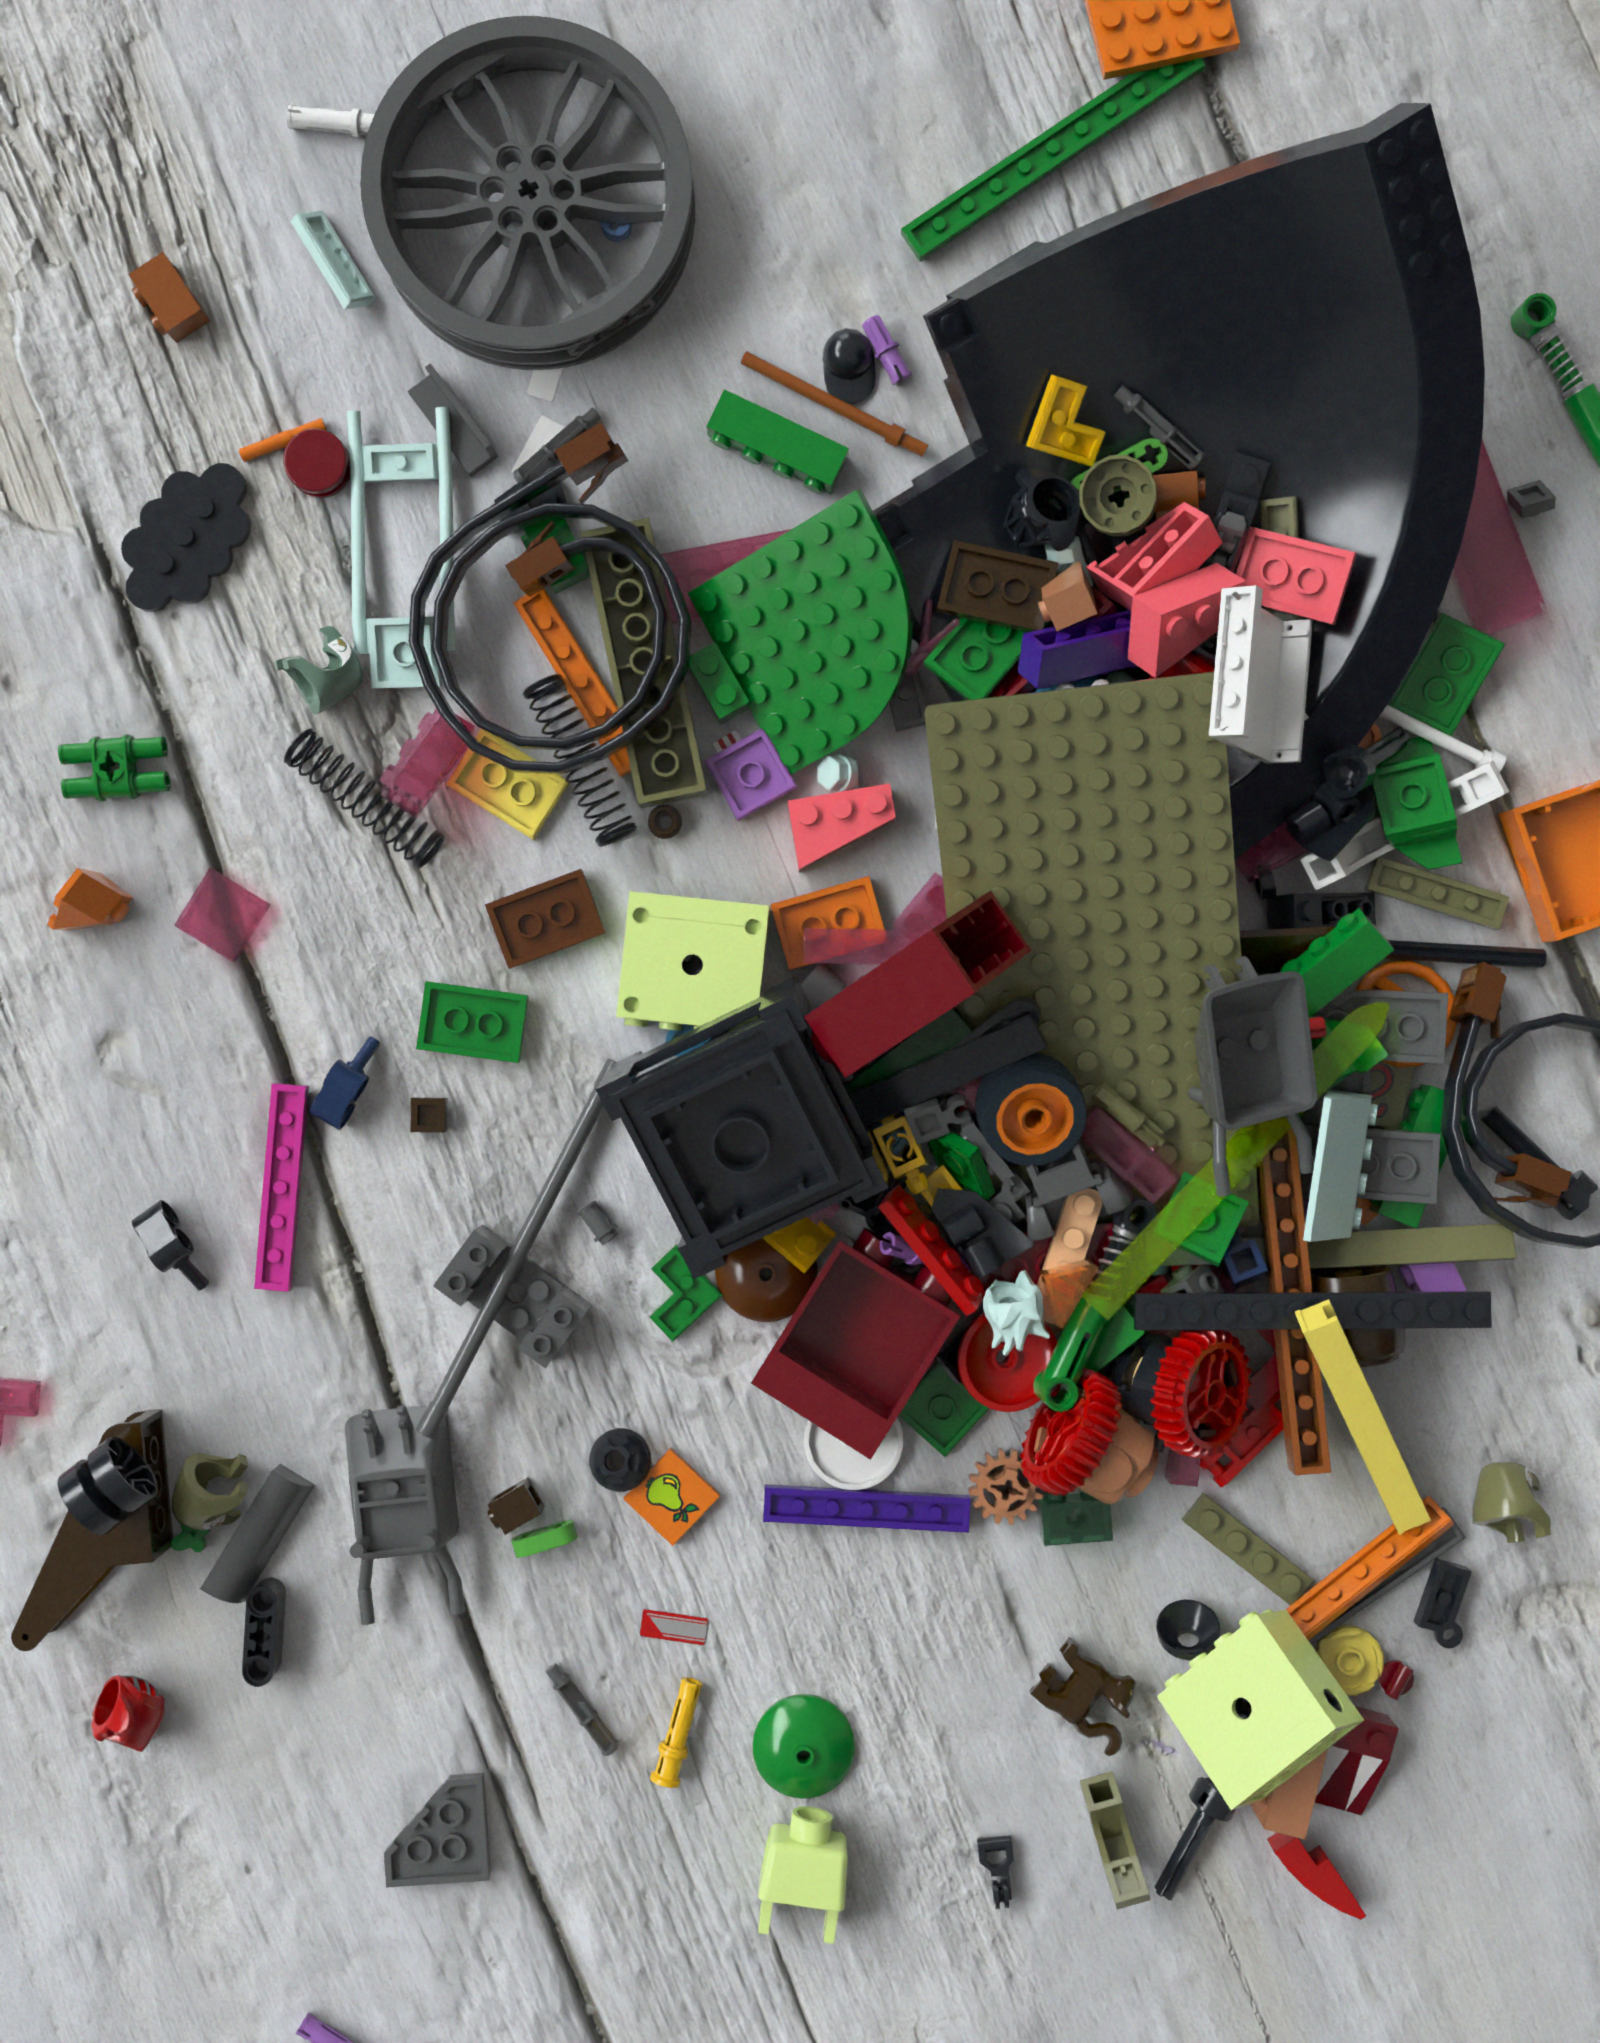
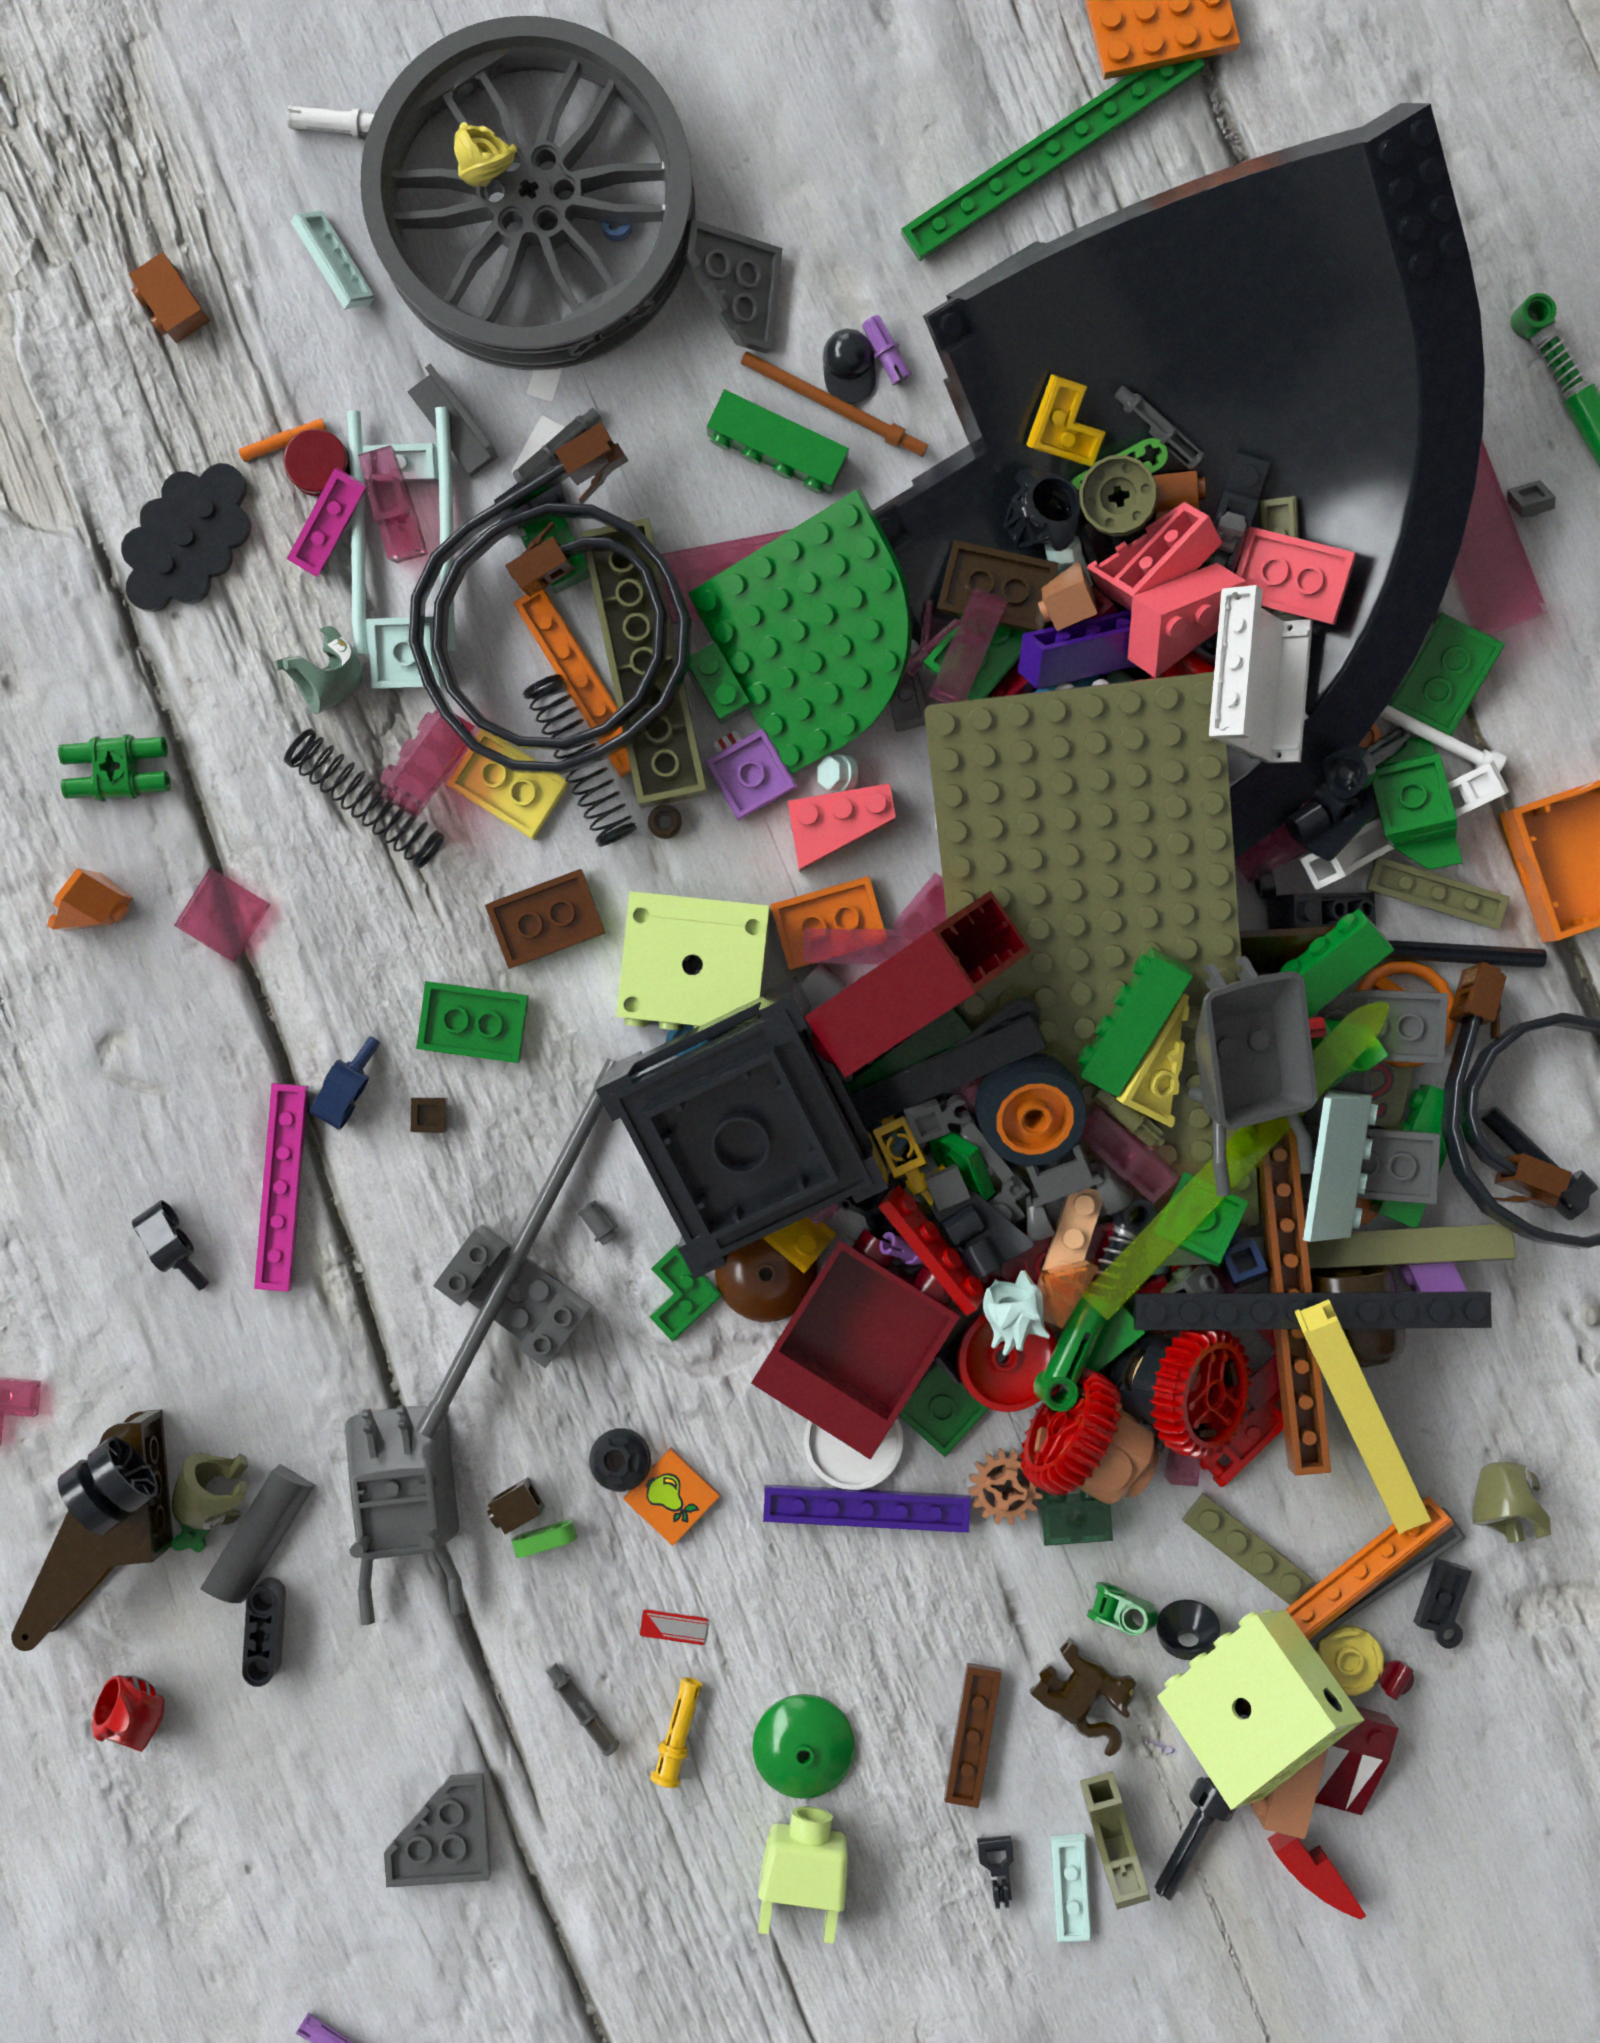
(327, 522): none -> dark pink plate
(392, 505): none -> clear pink slope
(481, 154): none -> light yellow hair
(737, 279): none -> dark grey plate
(947, 1187): none -> dark grey tile
(968, 646): none -> clear pink slope
(972, 1735): none -> reddish brown plate
(1071, 1888): none -> light aqua tile
(1115, 1609): none -> green piece
(1134, 1021): none -> green brick
(1156, 1076): none -> light yellow wing

